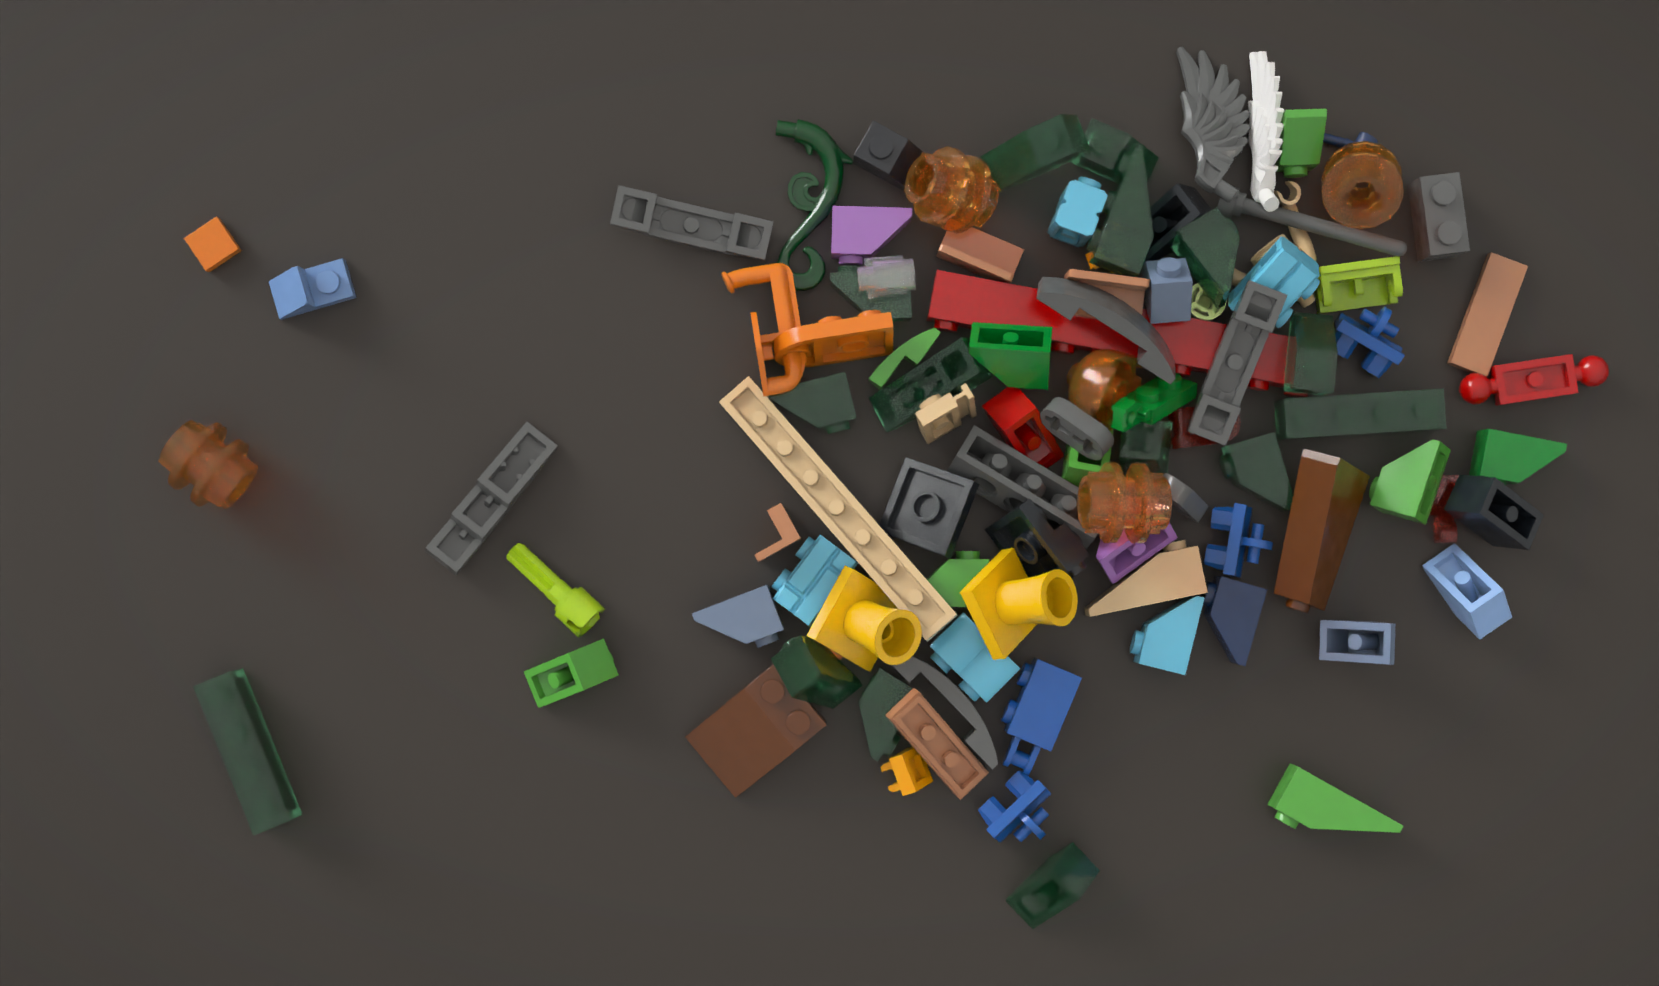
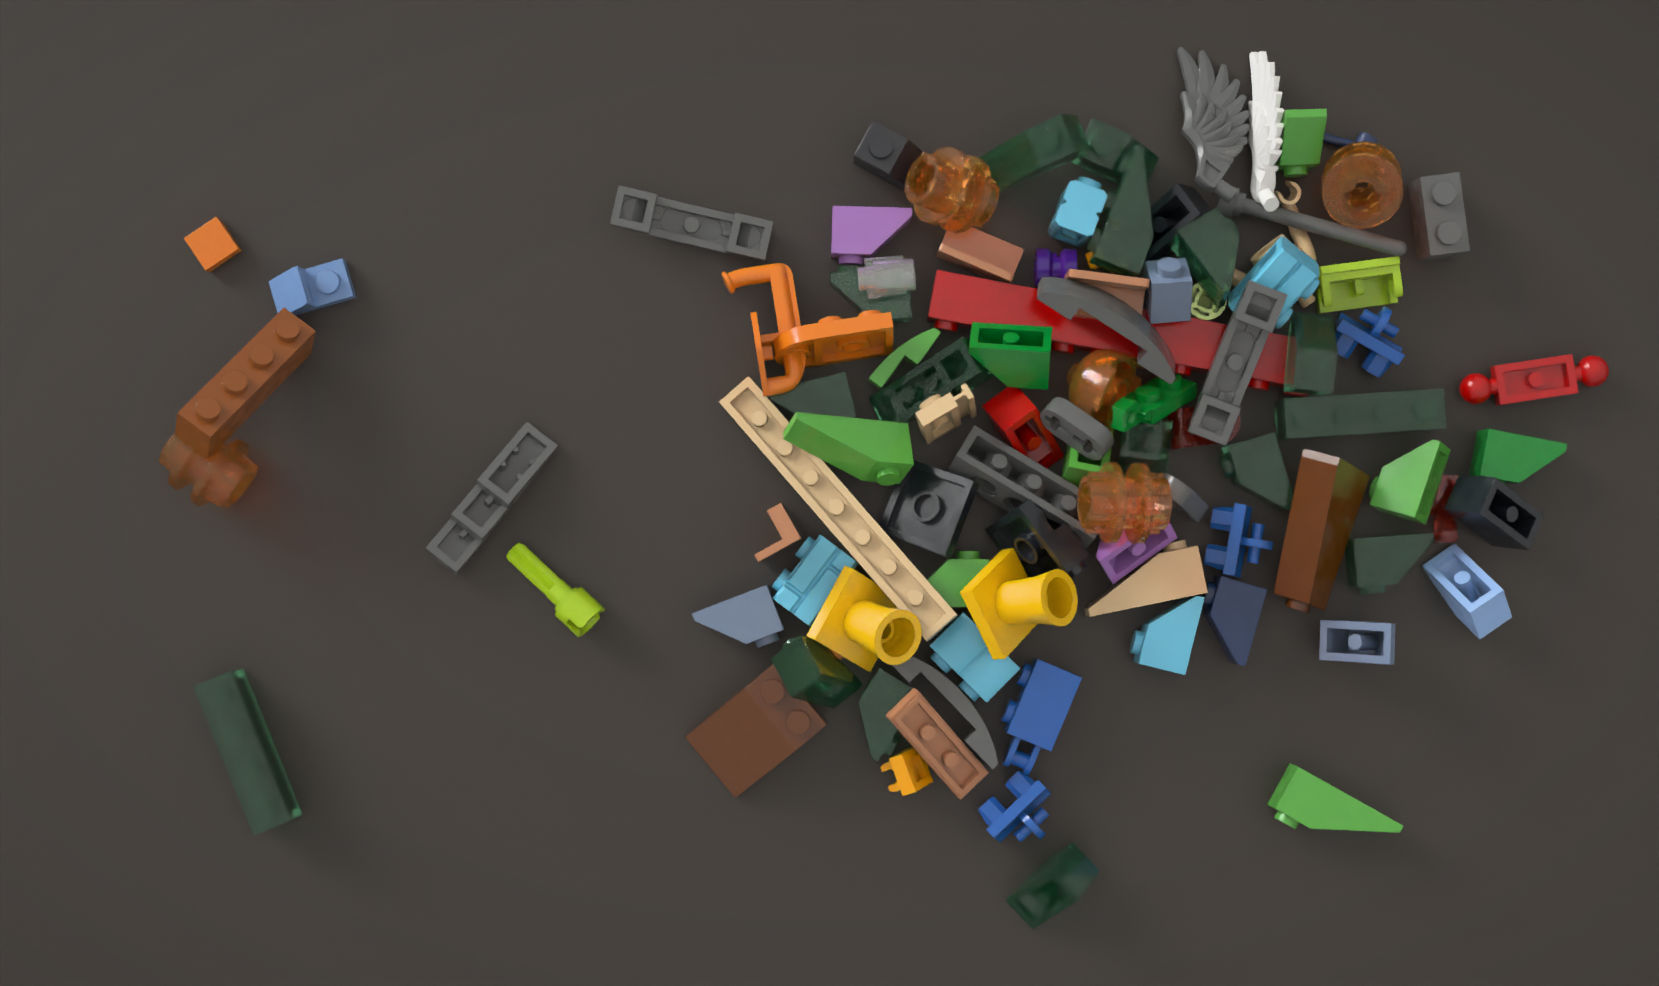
(244, 383): none -> dark orange brick
(571, 673): bright green slope -> none
(833, 158): dark green plant -> none
(858, 446): none -> bright green slope
(1050, 265): none -> dark purple wheel
(1383, 559): none -> clear green slope
(1487, 314): nougat tile -> none

